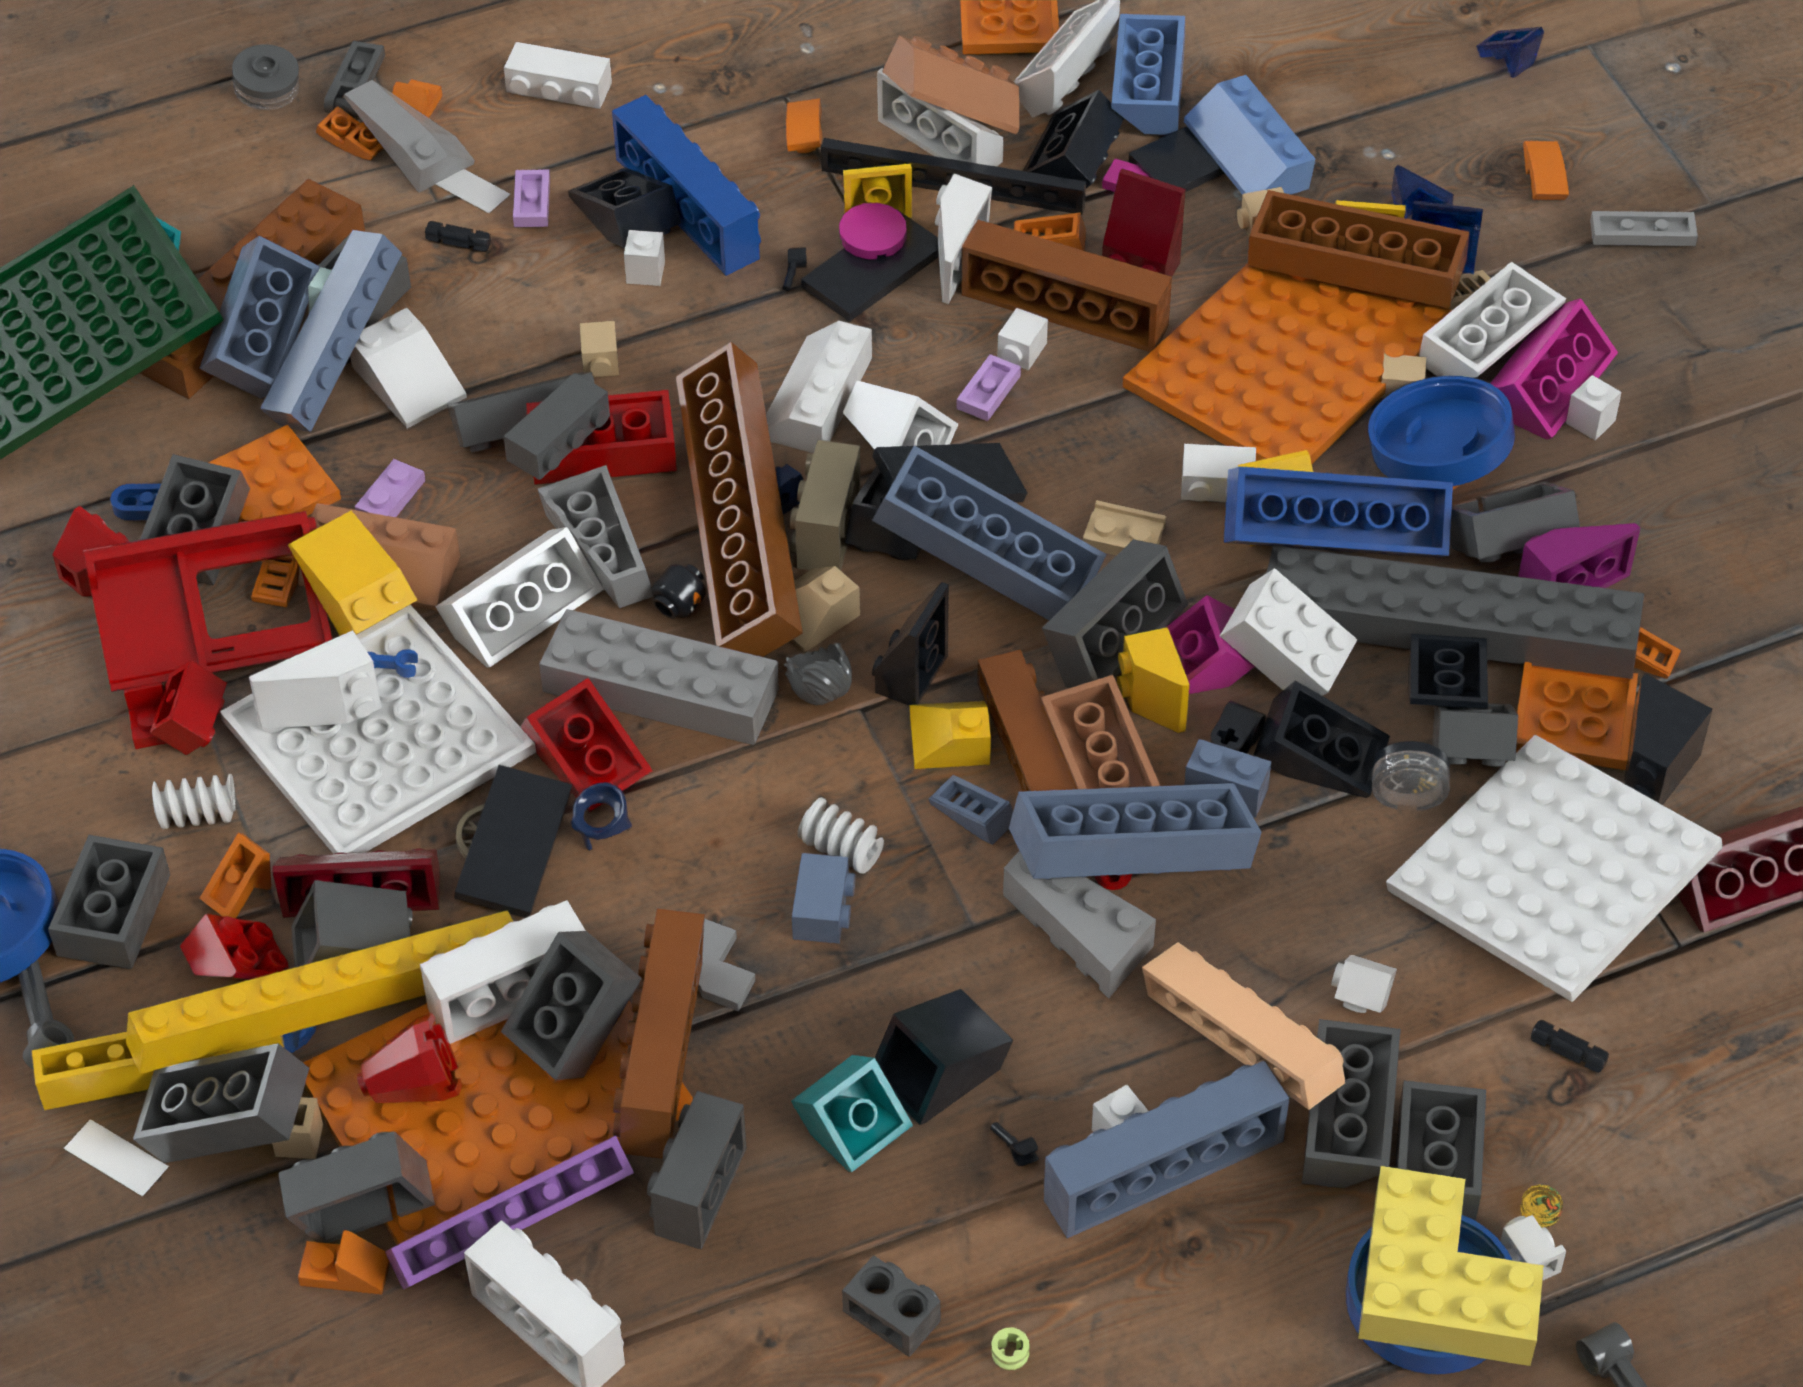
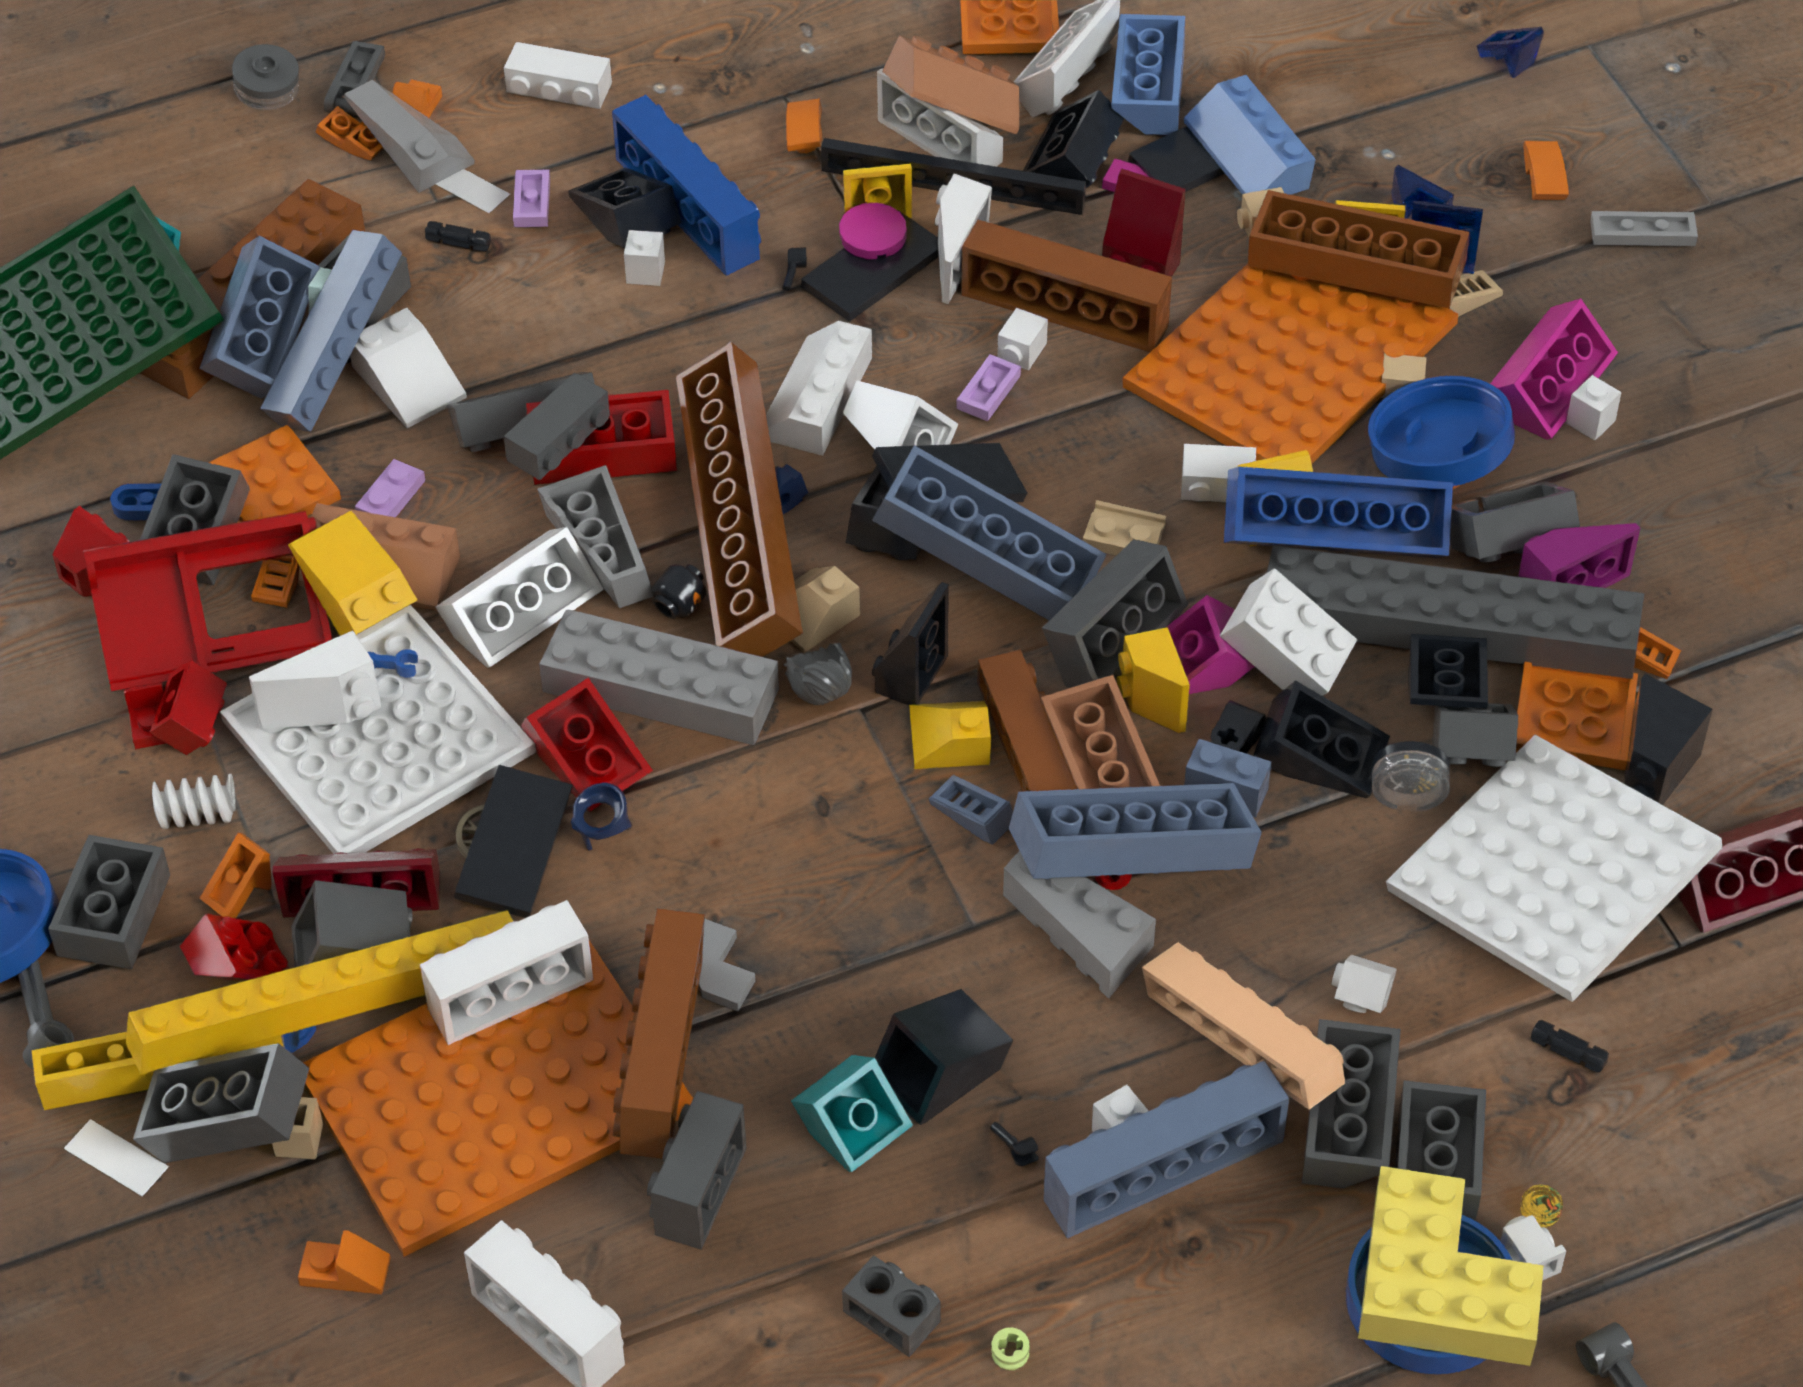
(351, 1185): dark grey piece -> none
(412, 1066): red cone -> none
(516, 1207): medium lavender brick -> none
(571, 1005): dark grey brick -> none
(599, 348): tan brick -> none
(821, 898): sand blue brick -> none
(825, 505): dark tan brick -> none
(839, 837): white piece -> none
(1062, 229): orange slope -> none
(1488, 323): white slope -> none

